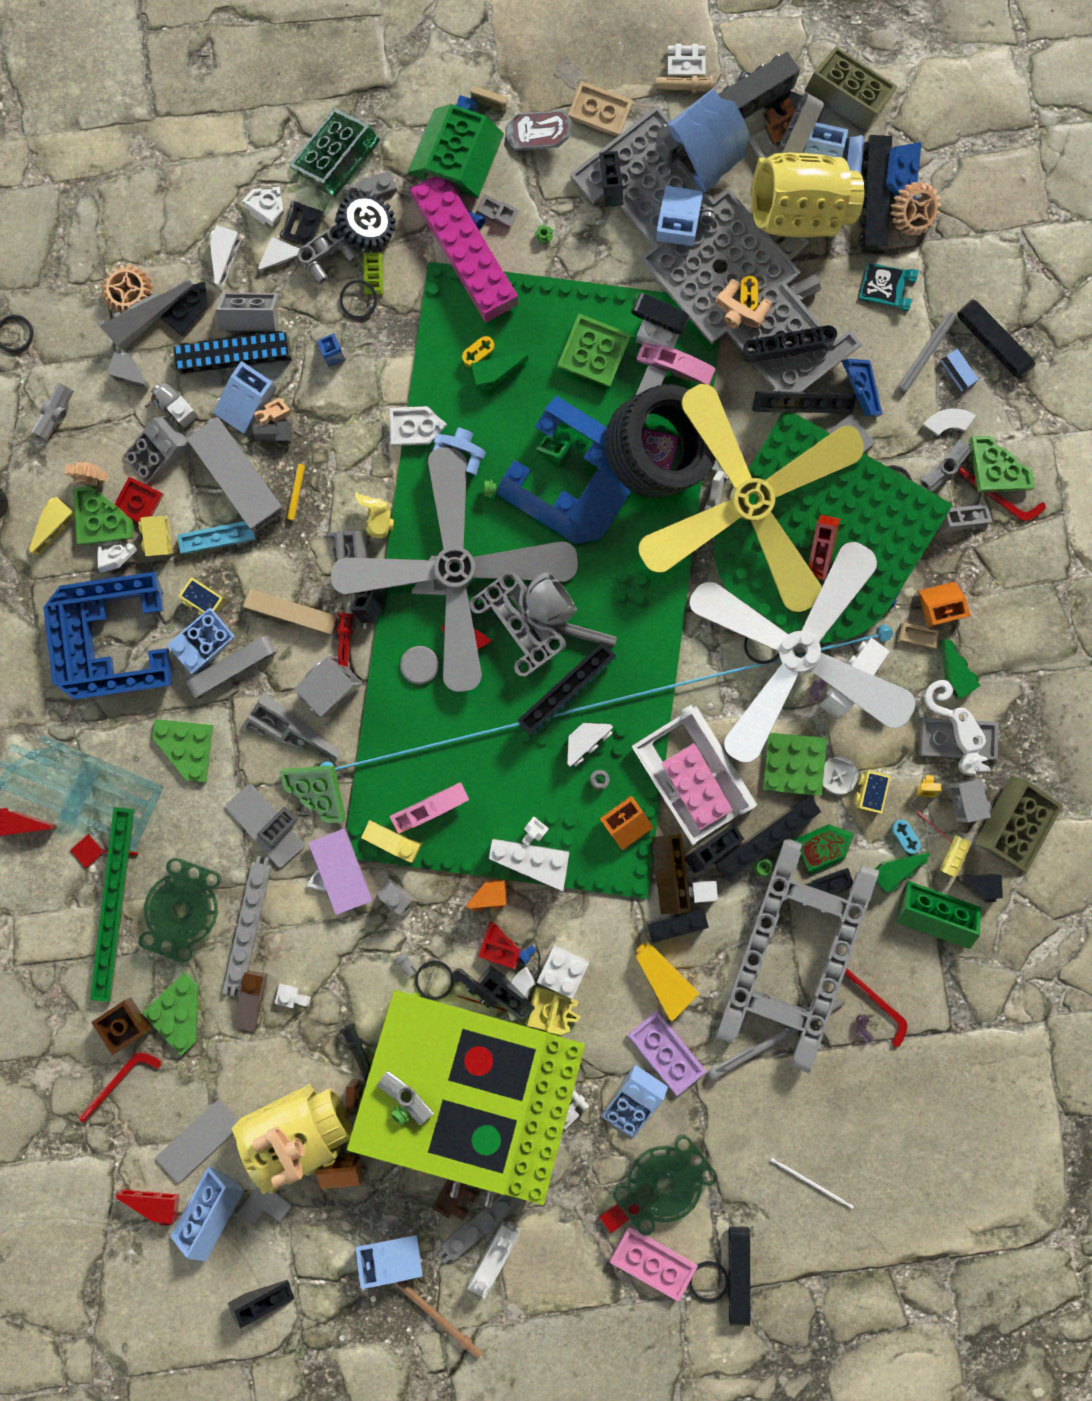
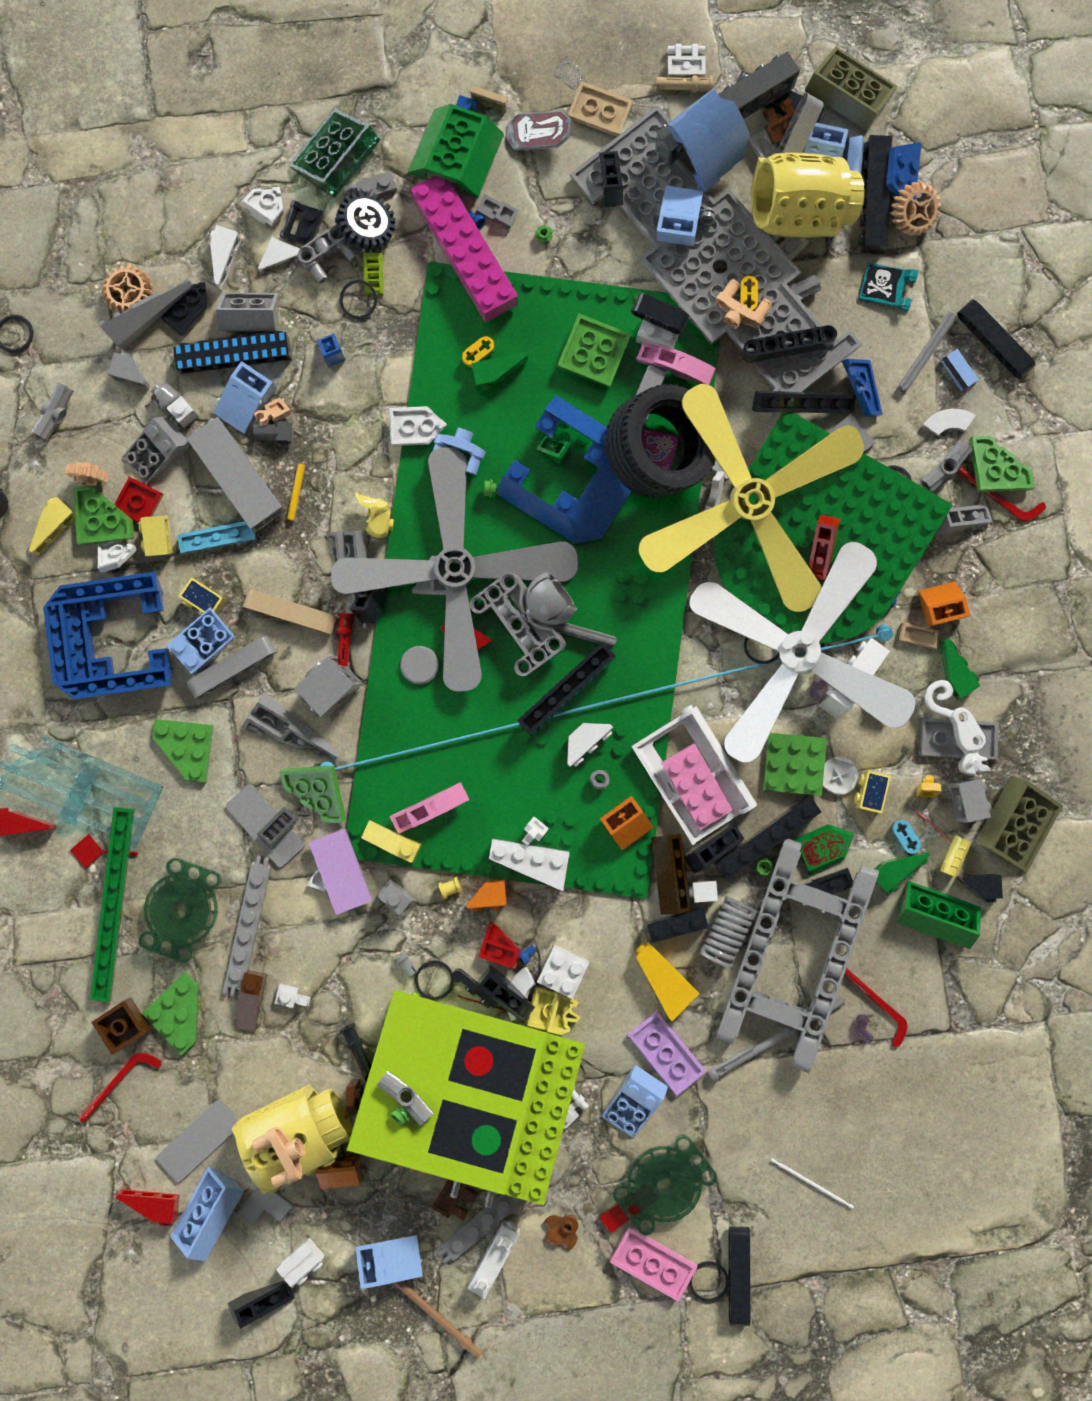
(300, 1263): none -> white brick
(450, 888): none -> light yellow bush
(560, 1233): none -> dark orange plate
(734, 930): none -> light grey piece

